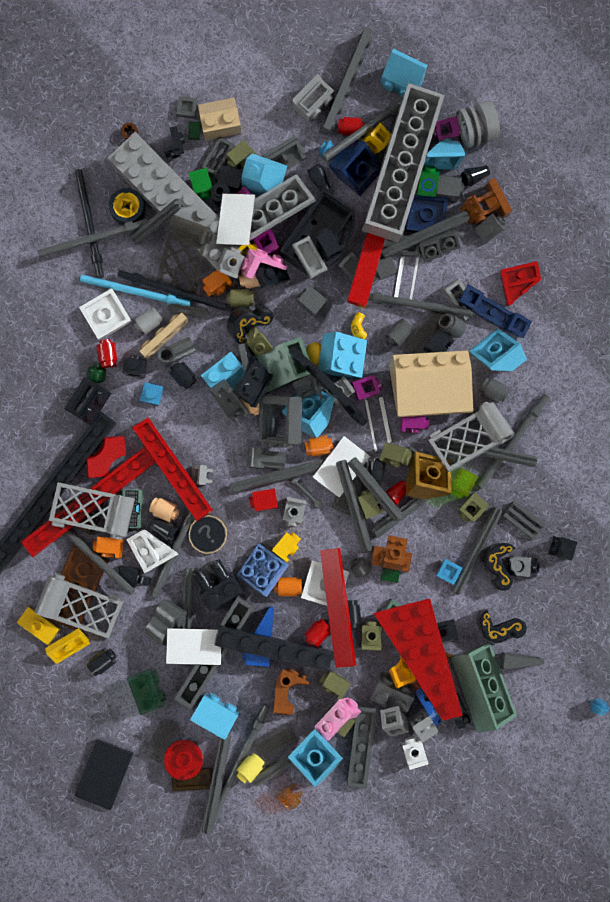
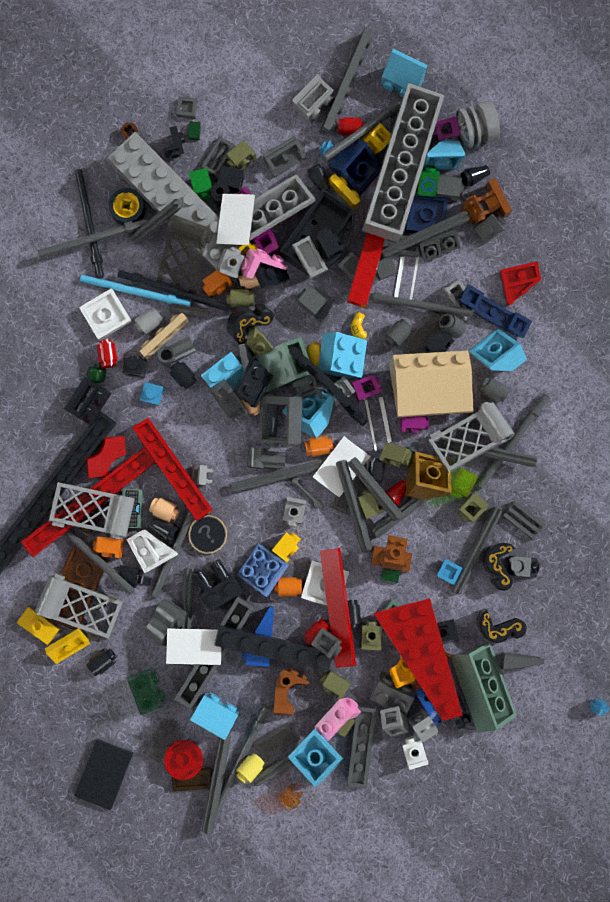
(219, 119): tan slope -> none
(262, 174): medium azure slope -> none
(264, 500): red brick -> none
(327, 643): none -> dark grey bracket
(340, 186): none -> yellow plate
(360, 567): dark grey piece -> none
(562, 548): black brick -> none

